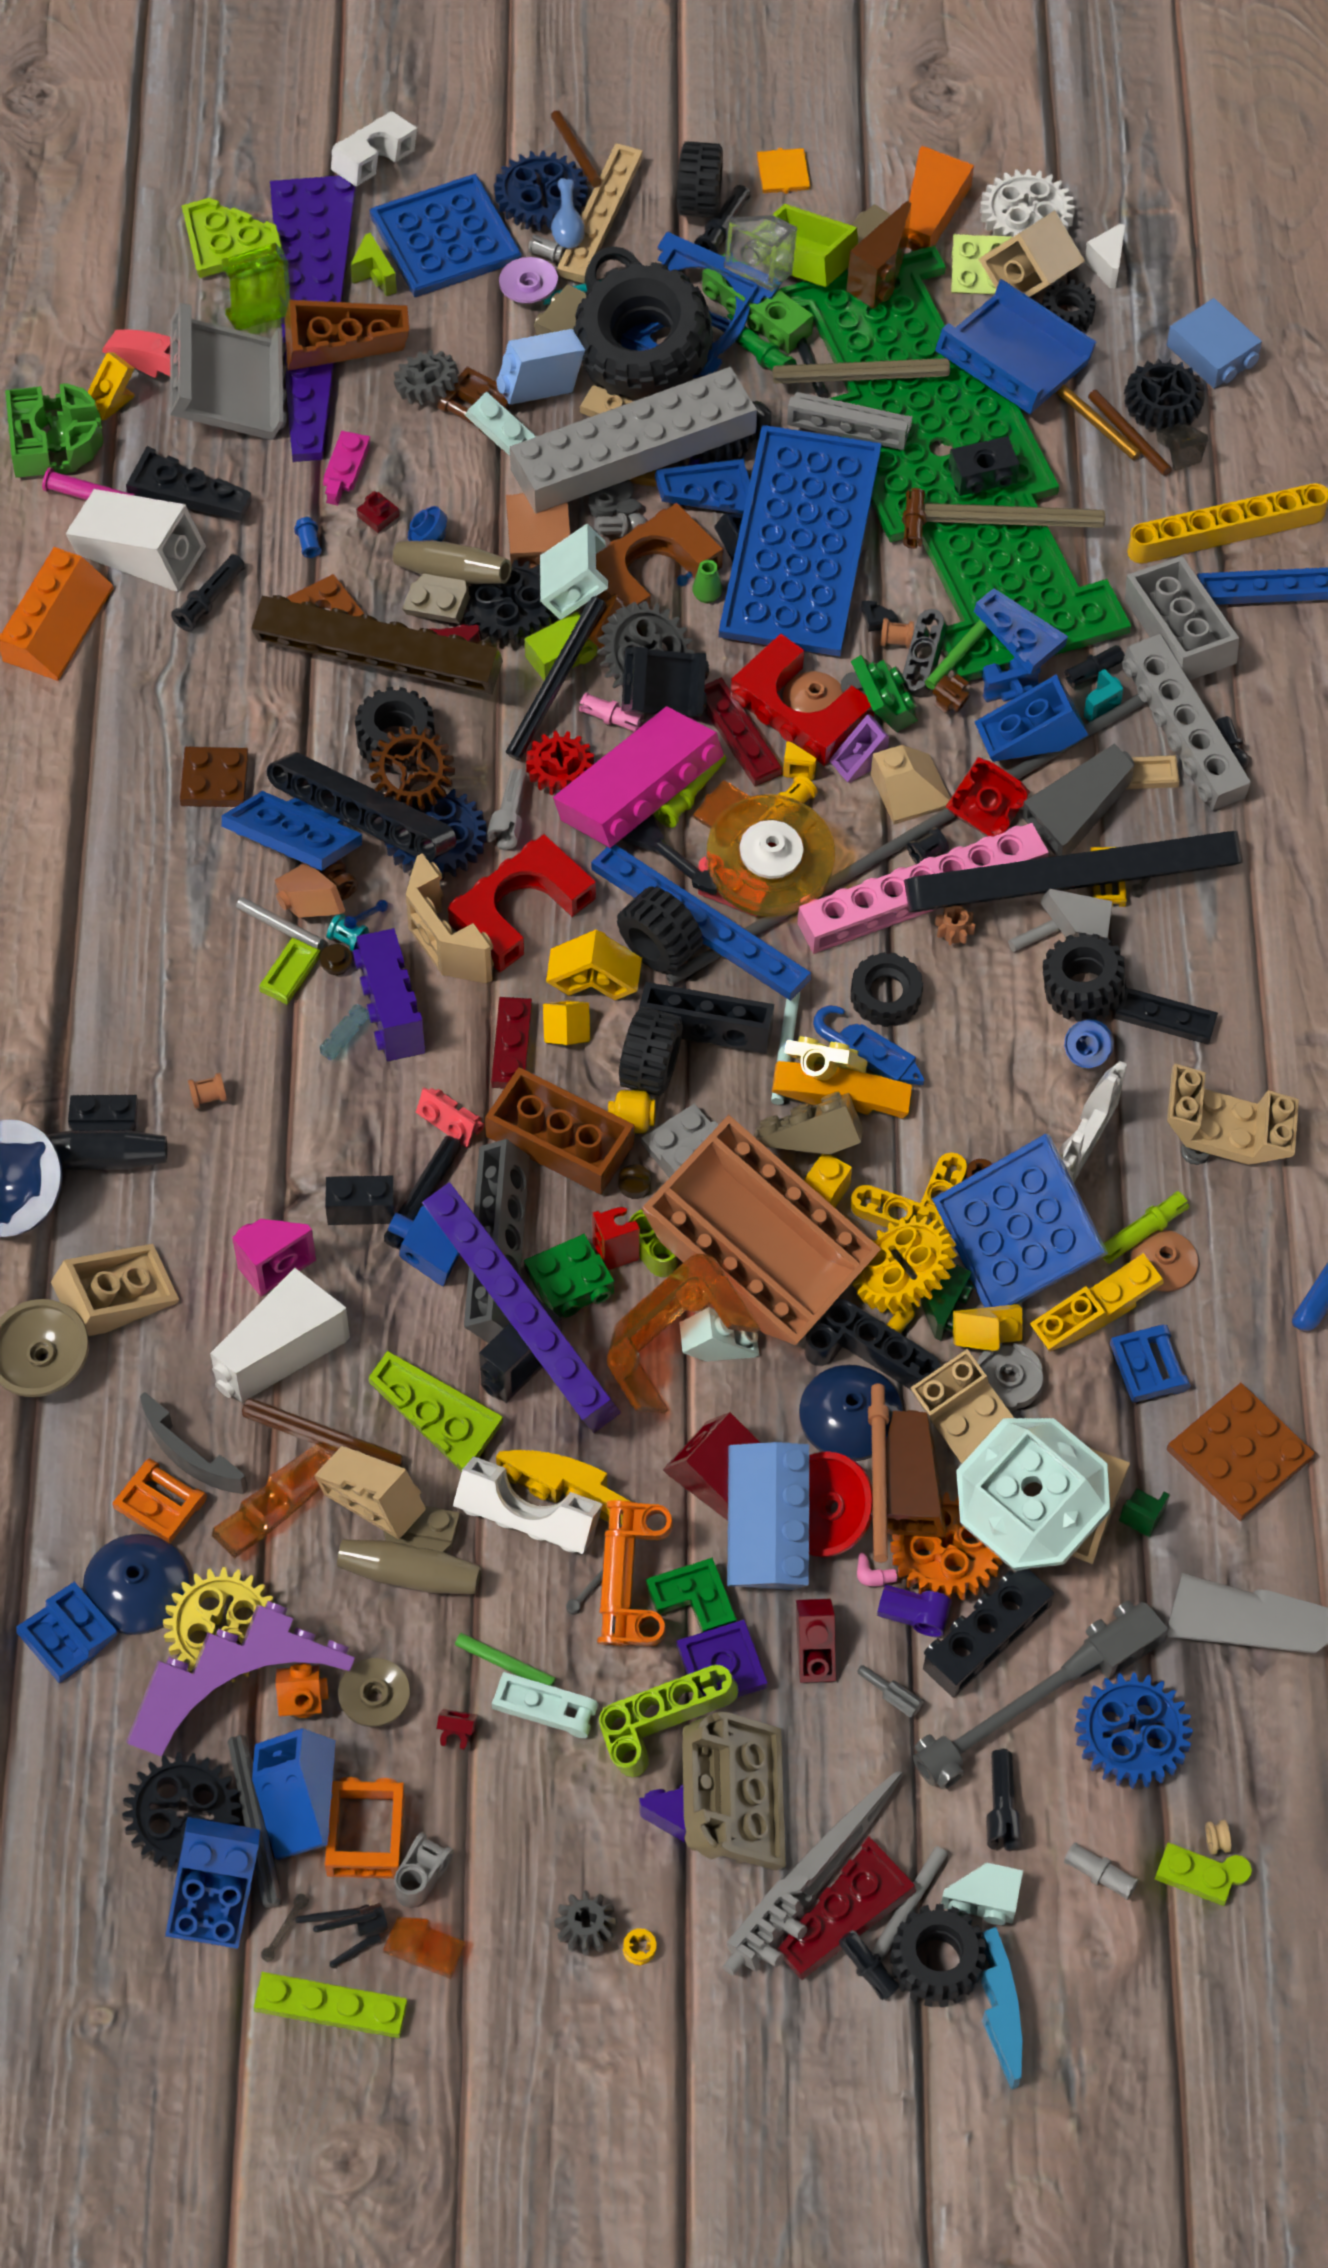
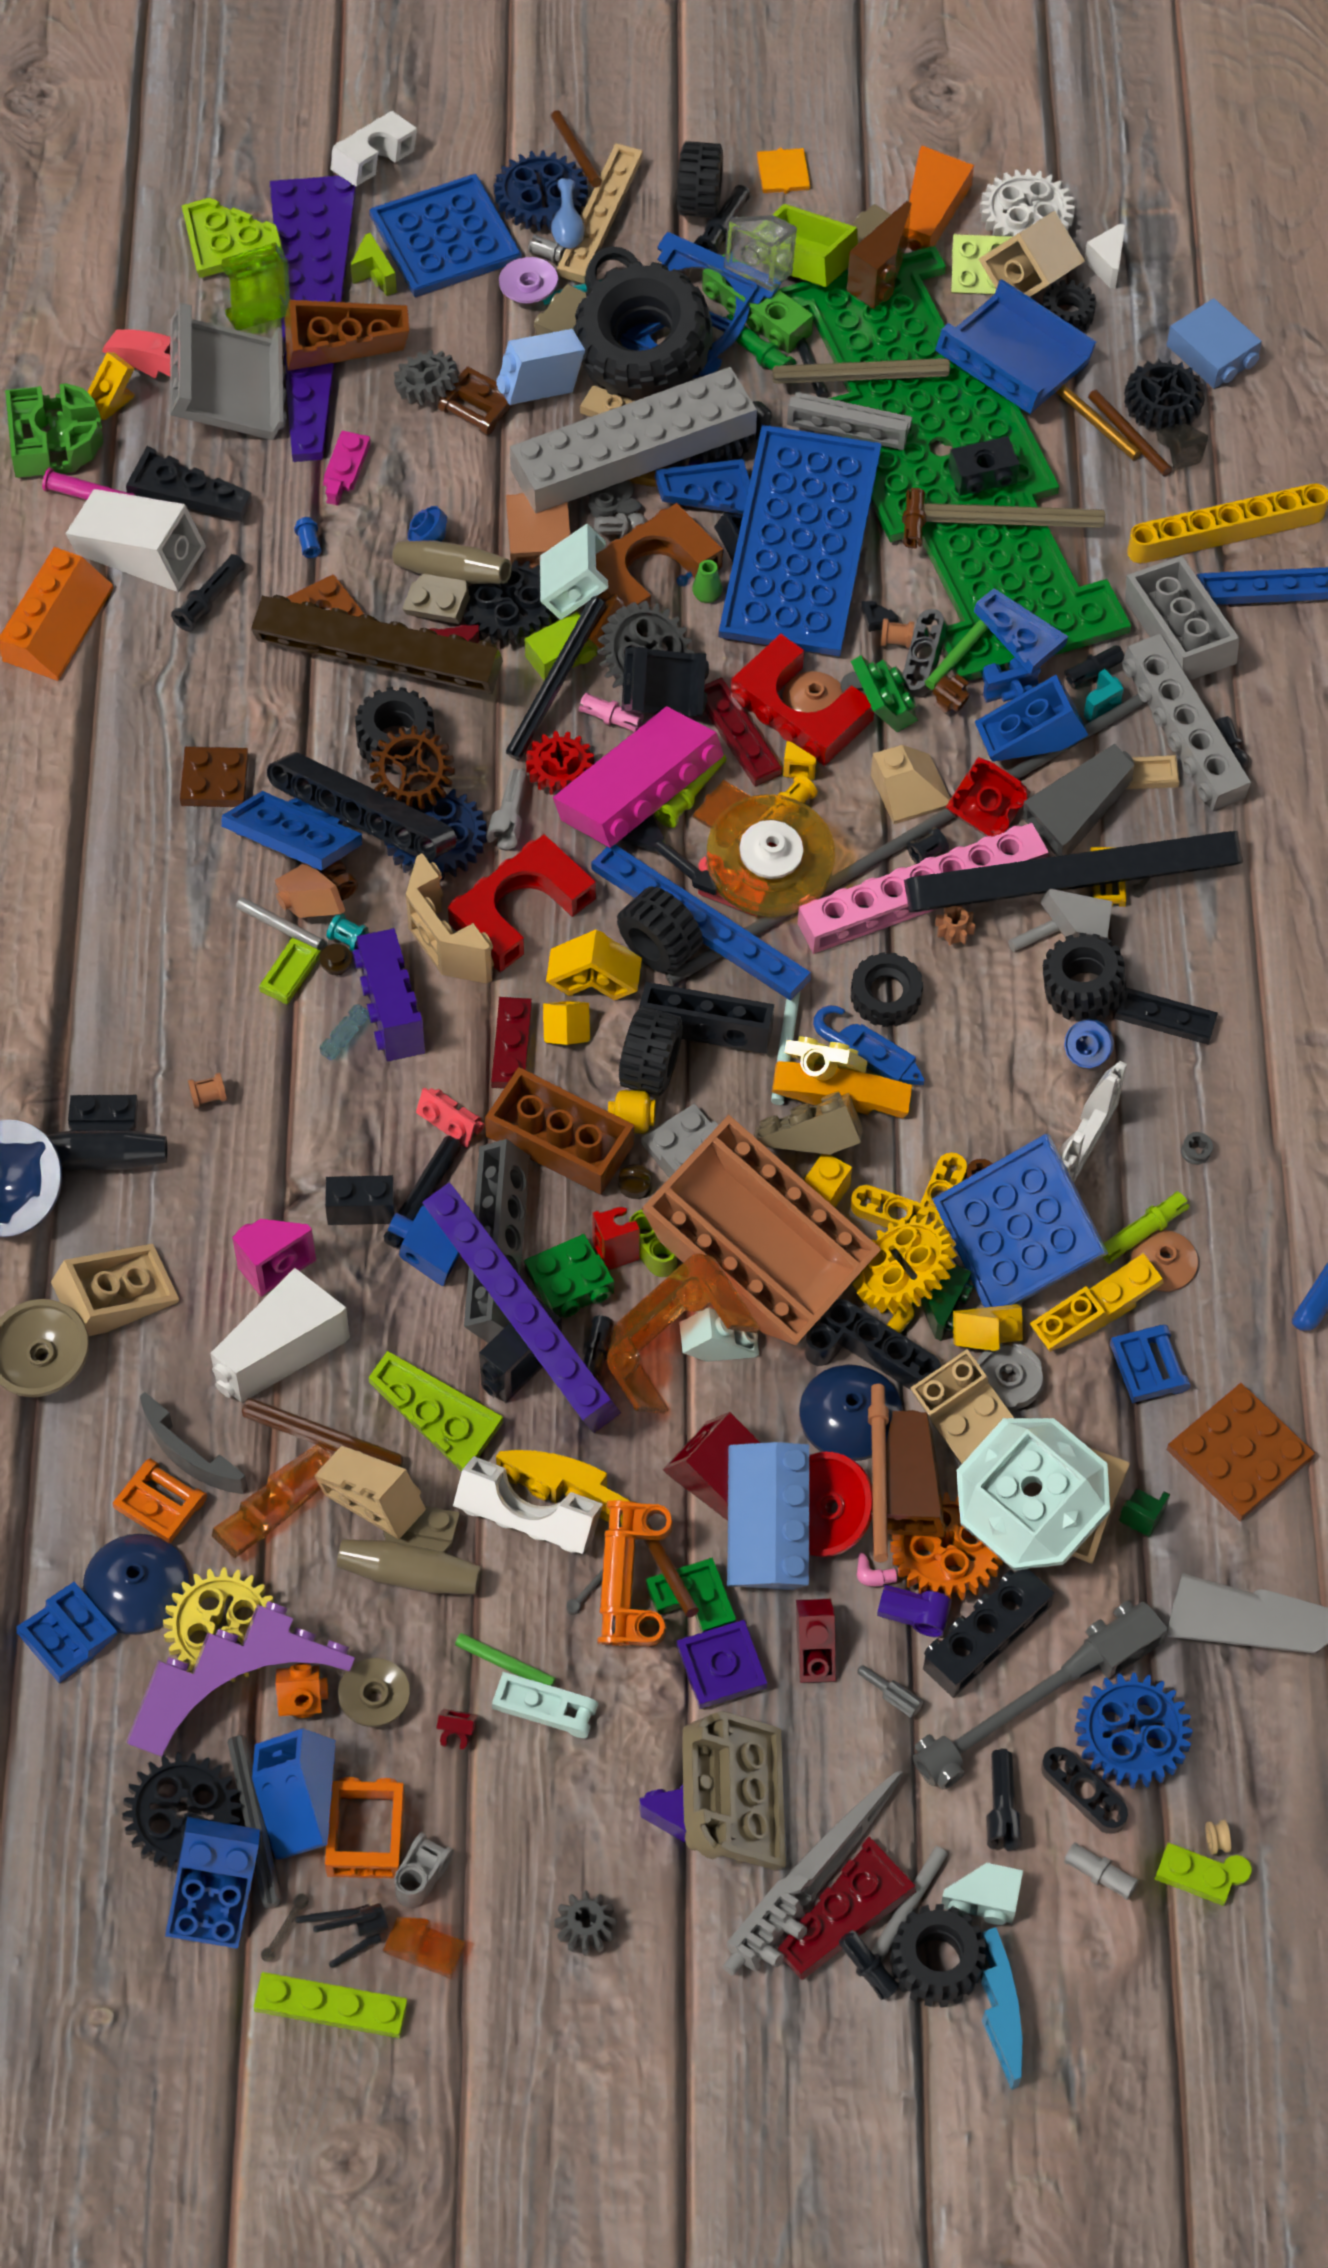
(351, 922): clear blue hinge -> none
(377, 511): dark red tile -> none
(497, 423): light aqua plate -> none
(600, 1332): none -> black pin
(638, 1935): yellow bush -> none
(670, 1713): lime beam -> none
(671, 1576): none -> reddish brown bar
(856, 753): medium lavender slope -> none
(1109, 1803): none -> black beam
(1228, 1124): tan slope -> none

